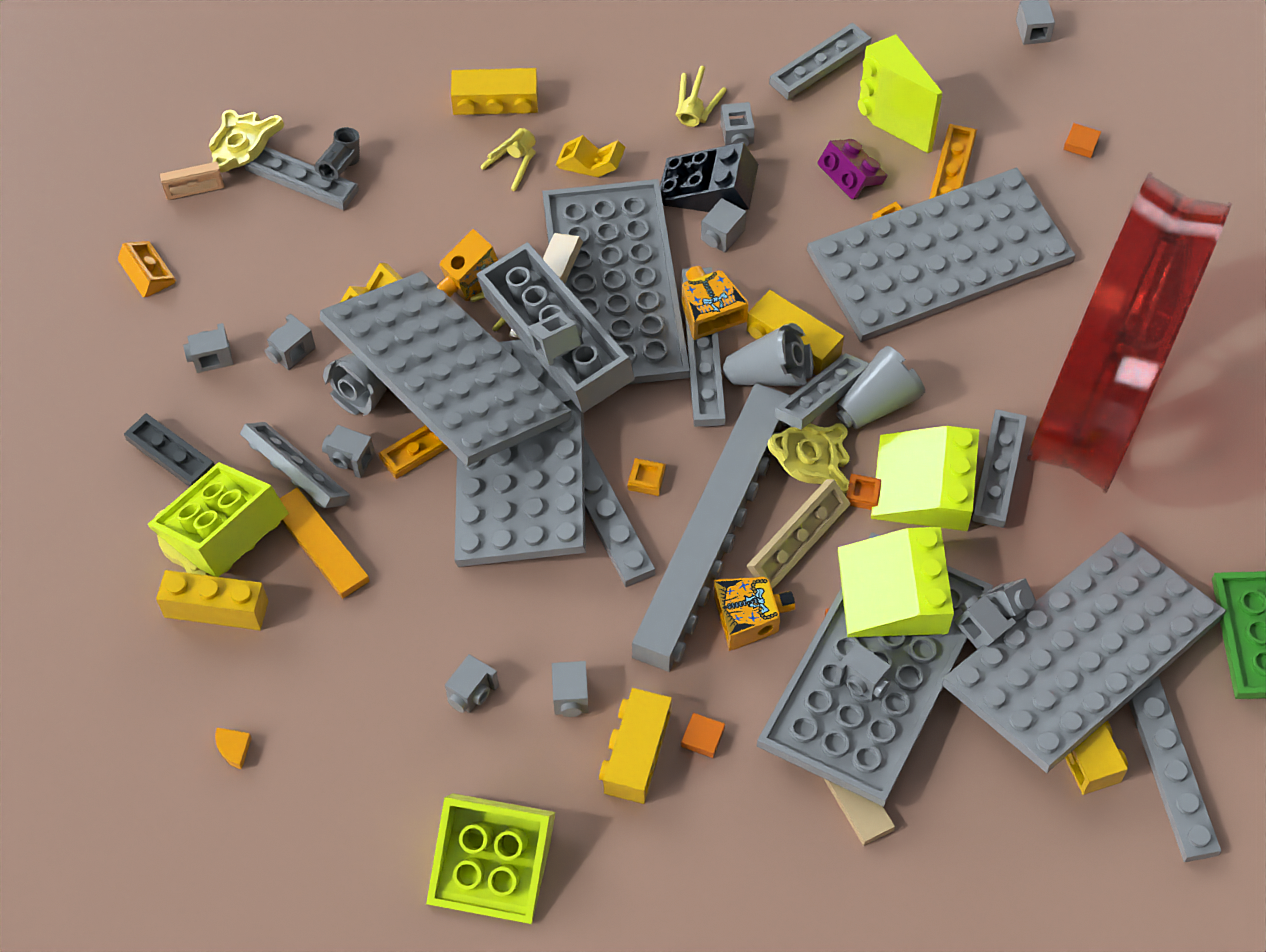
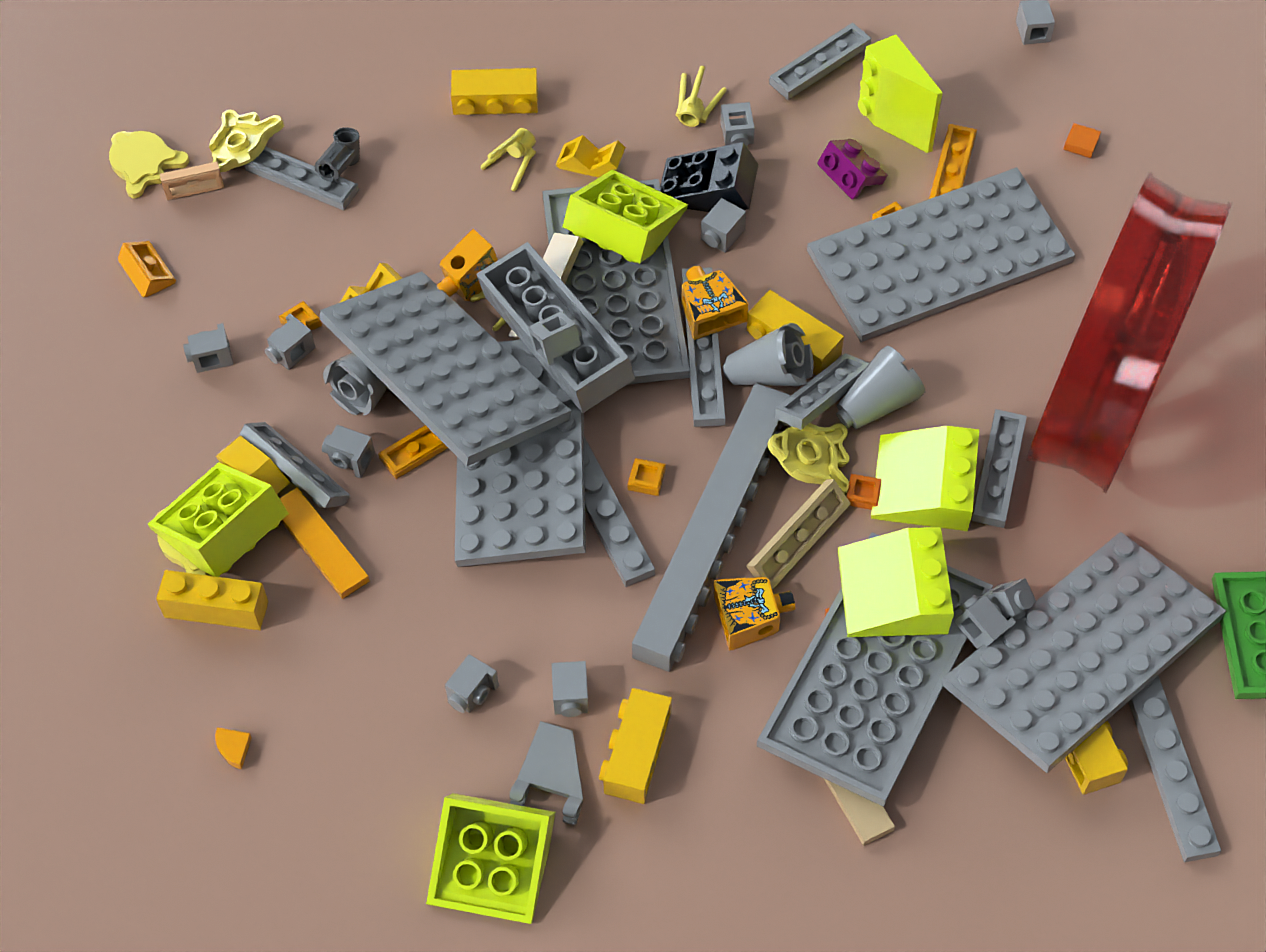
(141, 158): none -> light yellow tile
(168, 450): dark grey plate -> none
(251, 461): none -> yellow slope
(303, 314): none -> light orange tile
(552, 768): none -> light grey flag
(623, 215): none -> neon yellow slope
(703, 735): orange tile -> none
(863, 672): light grey brick -> none

